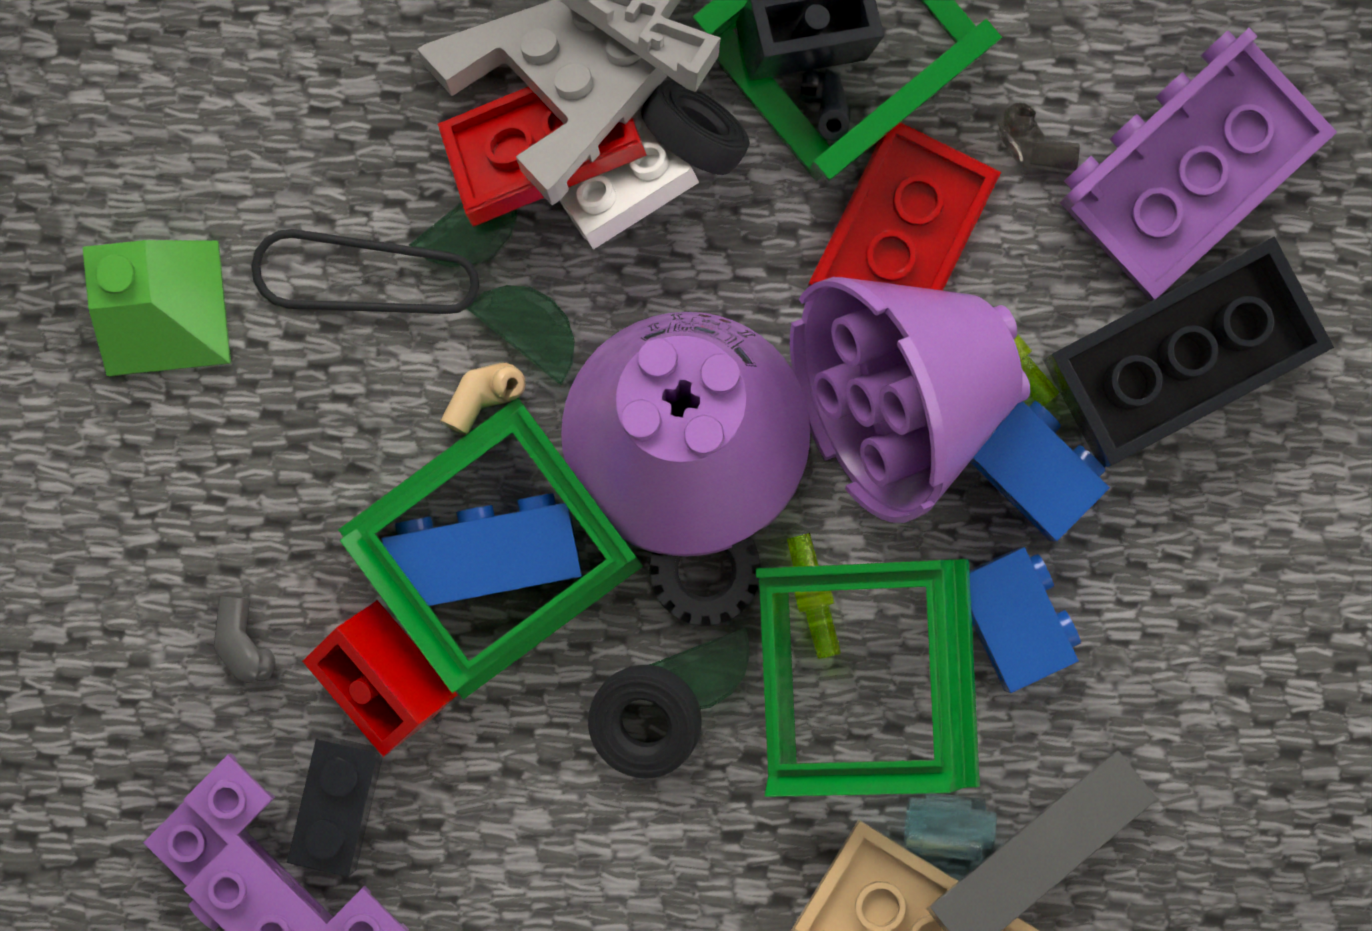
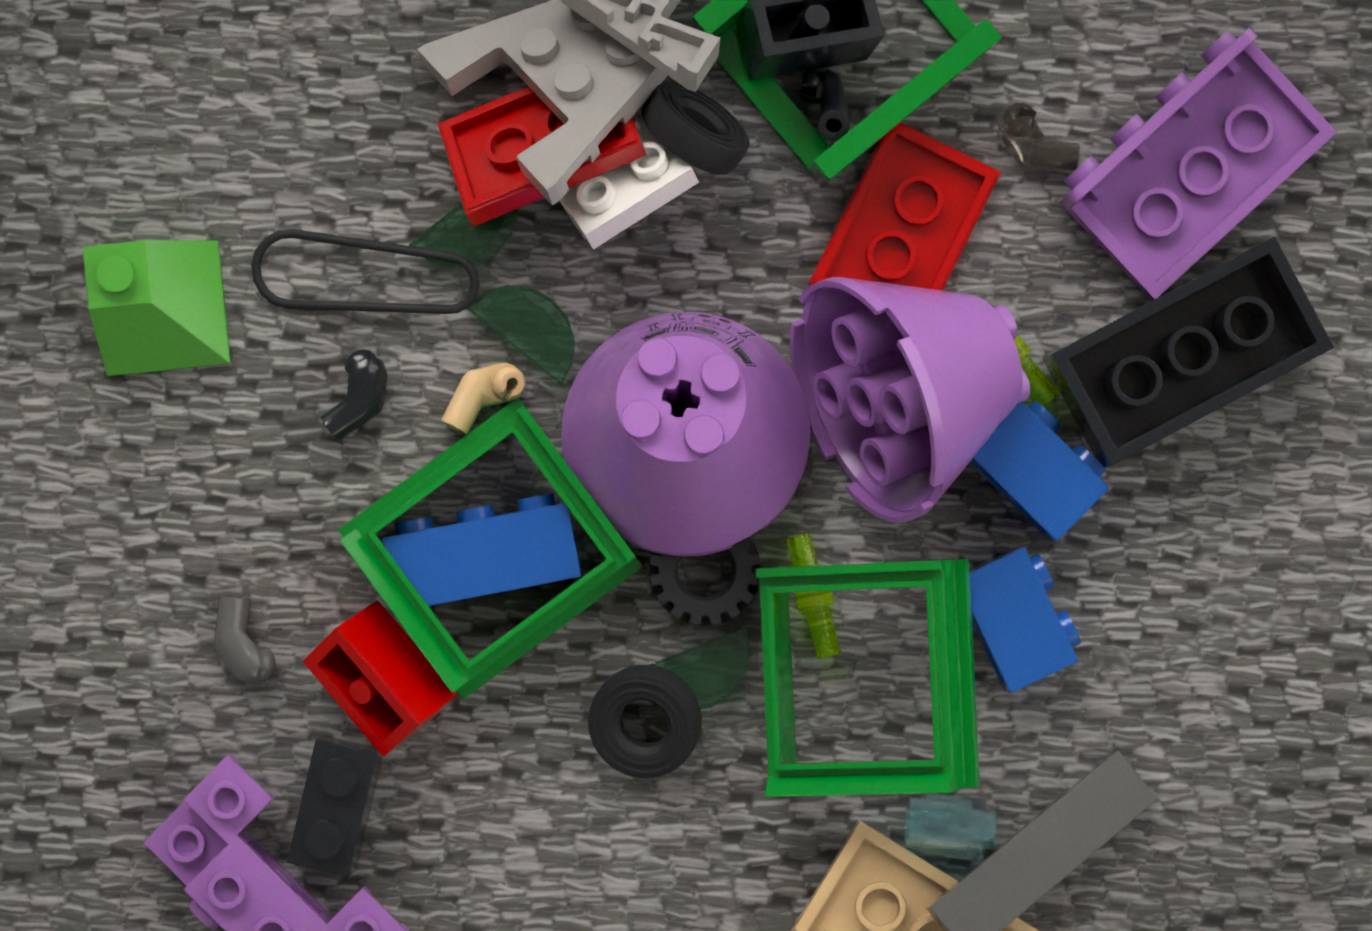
(364, 394): none -> black arm

